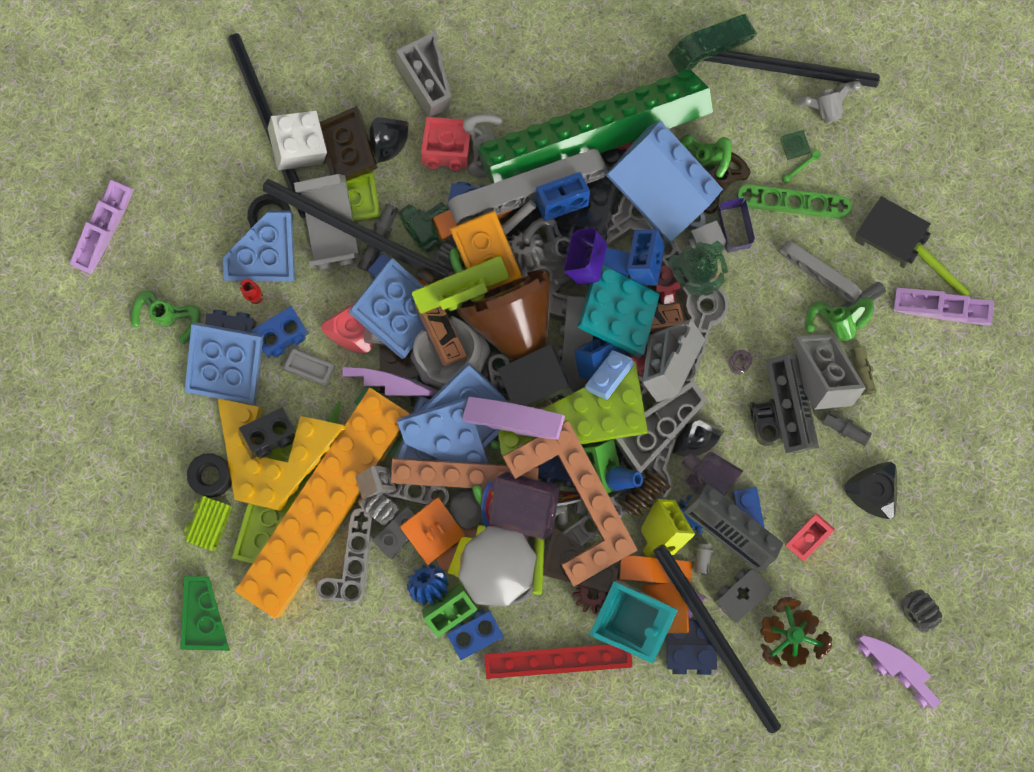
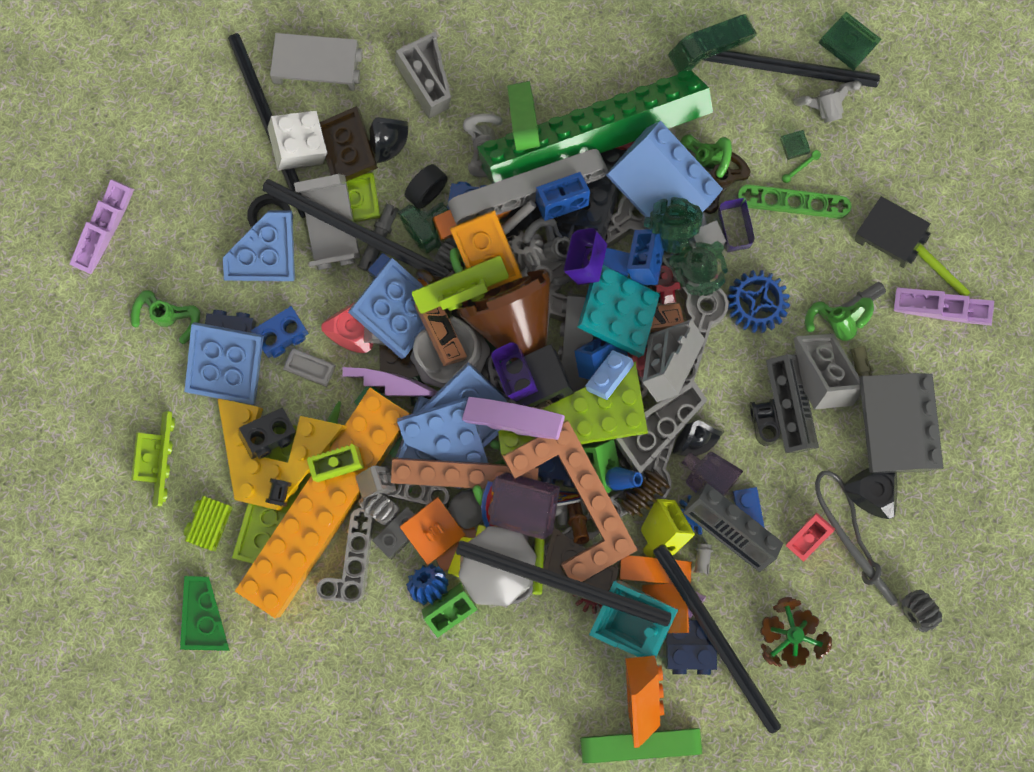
(151, 458): none -> lime bracket
(198, 465): black tyre -> none
(251, 291): red pin -> none
(278, 492): none -> black bush
(315, 59): none -> light grey panel
(335, 463): none -> lime brick
(426, 186): none -> black tyre
(445, 144): coral plate -> none
(478, 640): blue brick -> none
(504, 354): none -> dark purple piece
(523, 116): none -> bright green beam
(556, 661): red plate -> none
(563, 583): none -> black axle
(578, 523): none -> reddish brown axle
(643, 697): none -> orange slope
(659, 745): none -> bright green beam
(677, 225): none -> clear green piece
(744, 356): bush -> none
(756, 591): dark grey brick -> none
(767, 283): none -> blue gear
(820, 271): light grey beam -> none
(847, 428): dark grey pin -> none
(850, 41): none -> clear green tile
(866, 566): none -> dark grey piece
(892, 661): lavender slope -> none
(901, 423): none -> dark grey slope

